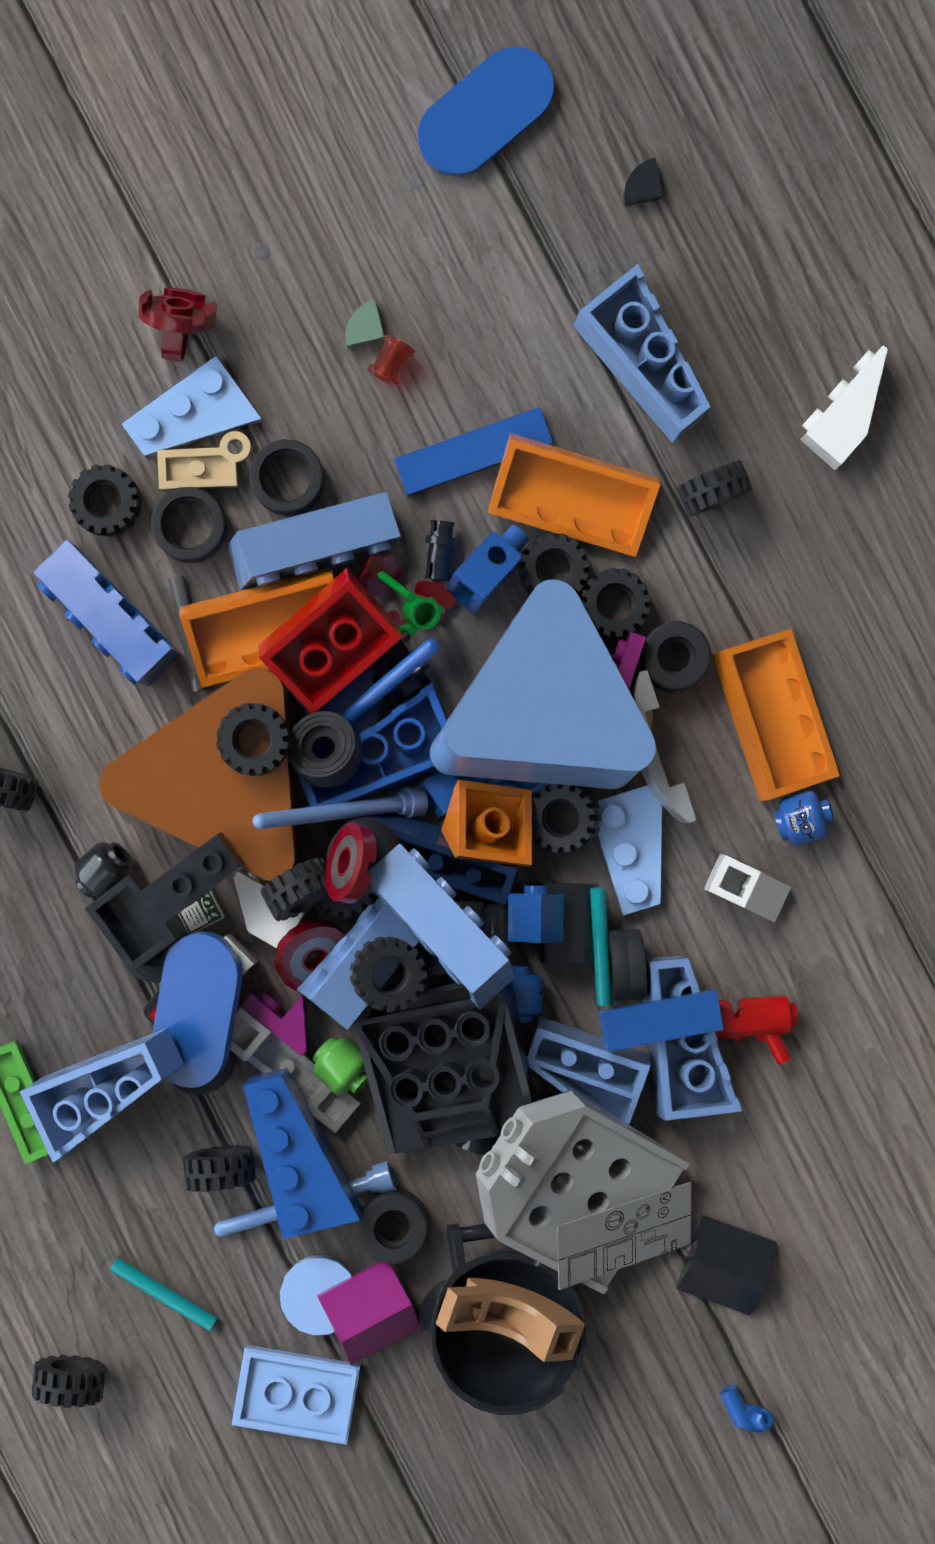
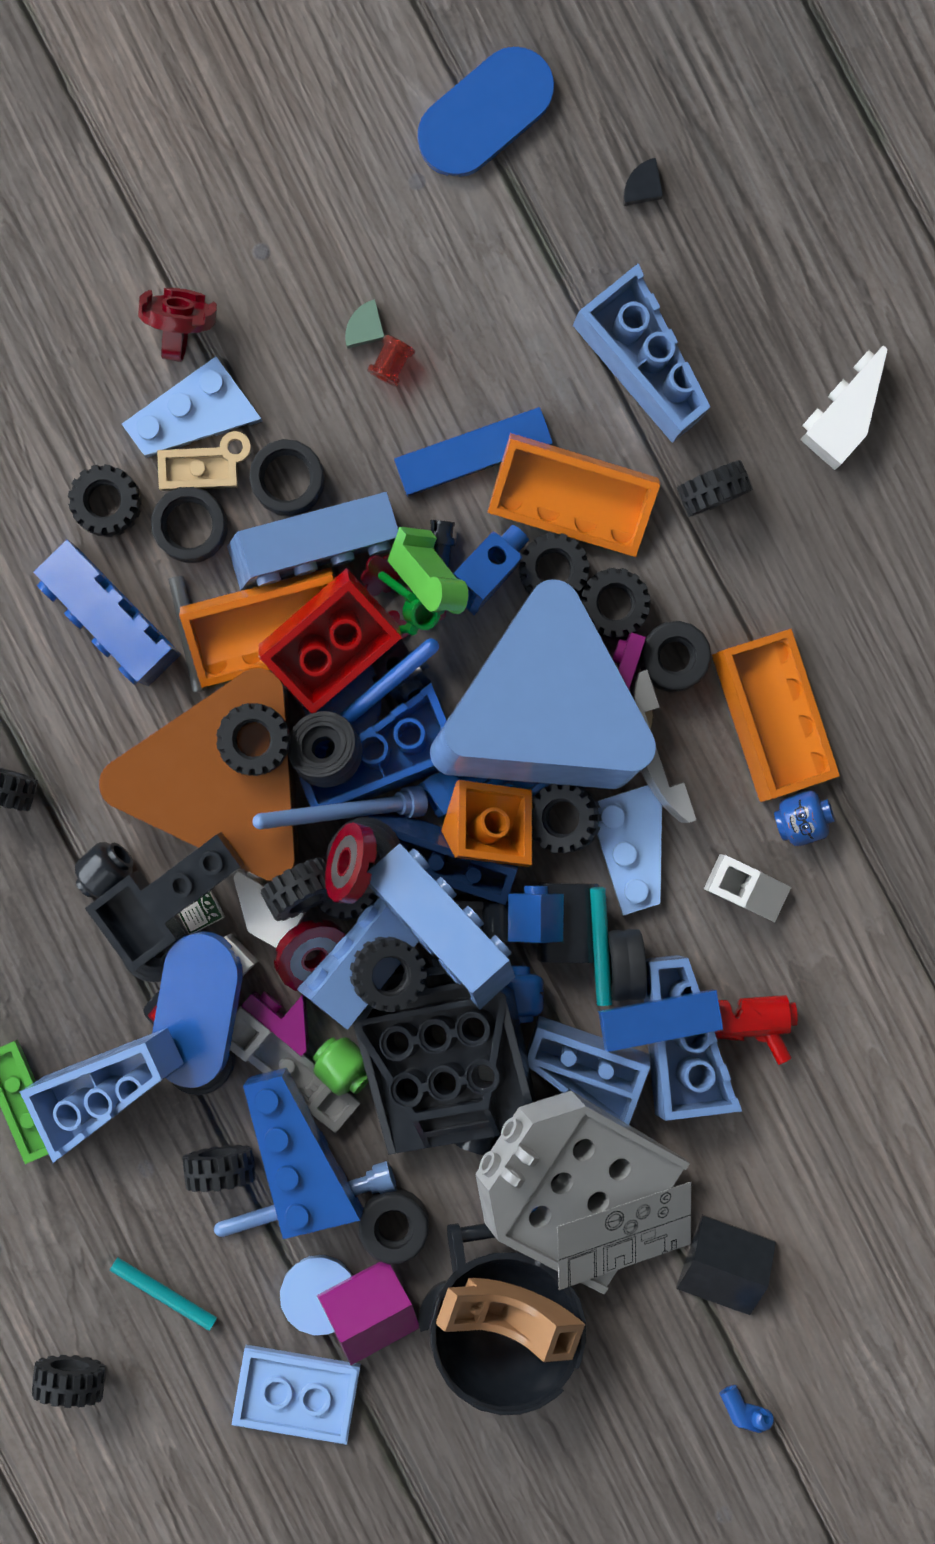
(426, 572): none -> bright green leg

